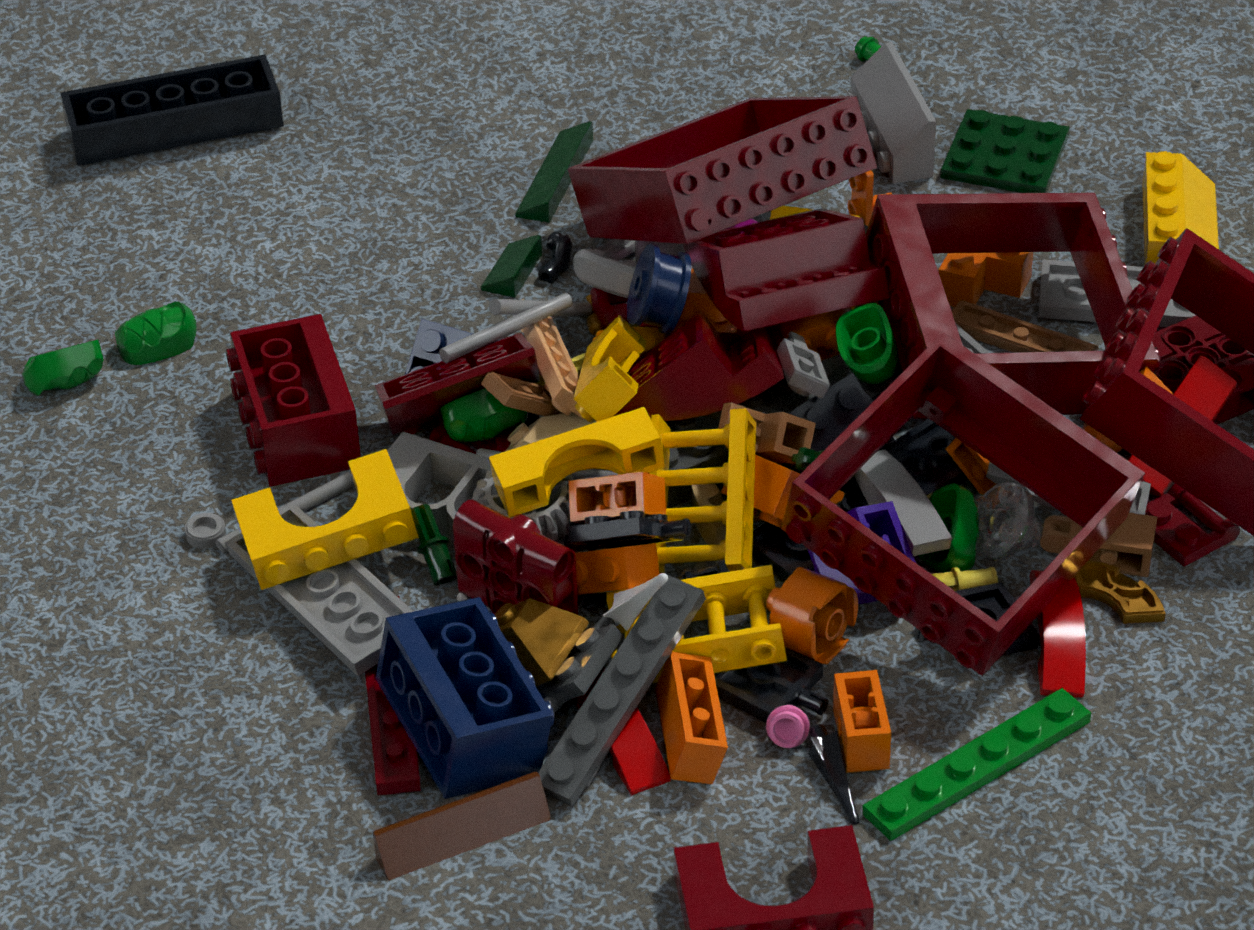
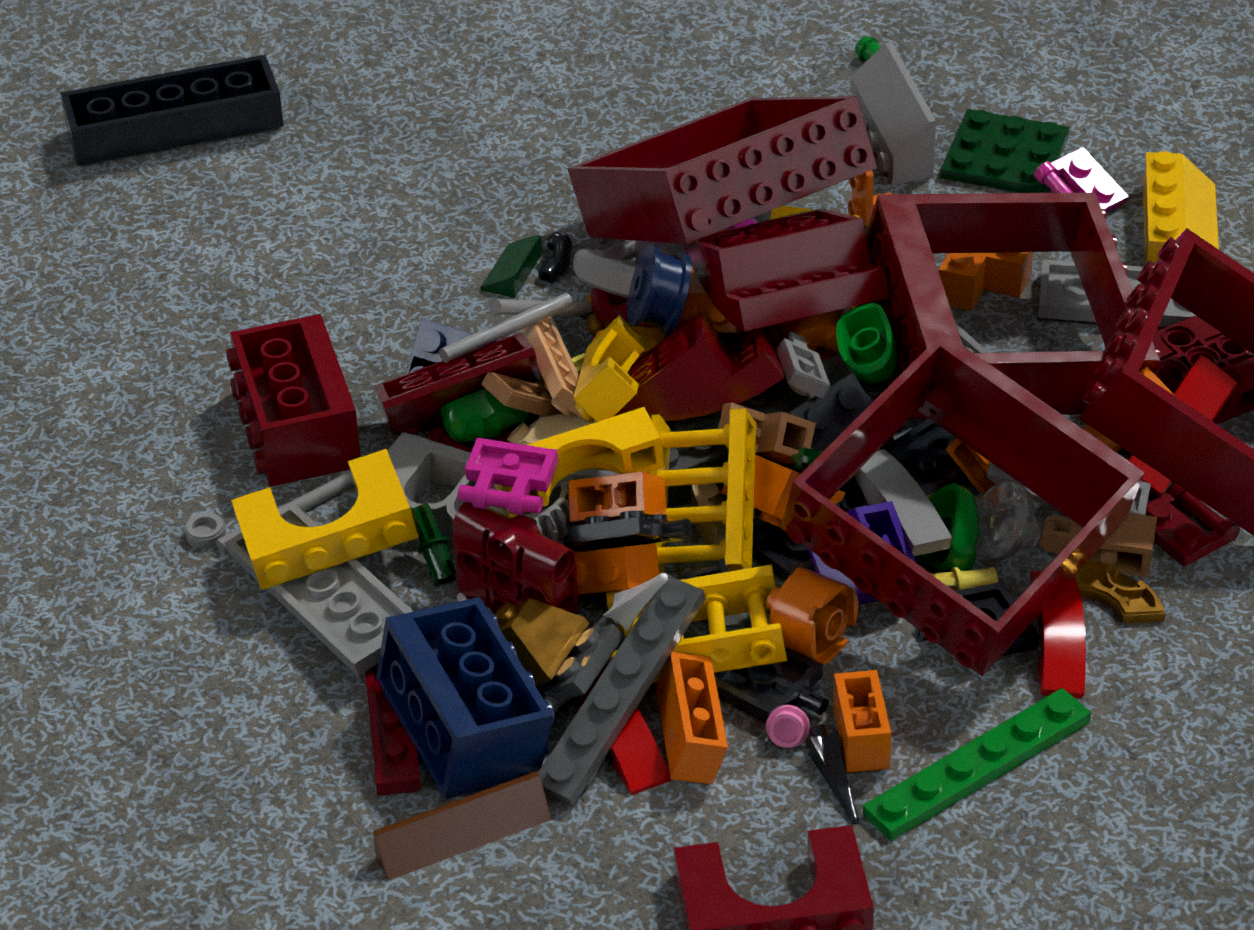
(63, 367): green piece -> none
(156, 334): green piece -> none
(508, 465): none -> dark pink plate
(553, 177): dark green slope -> none
(1013, 333): medium nougat tile -> none
(1081, 175): none -> plate

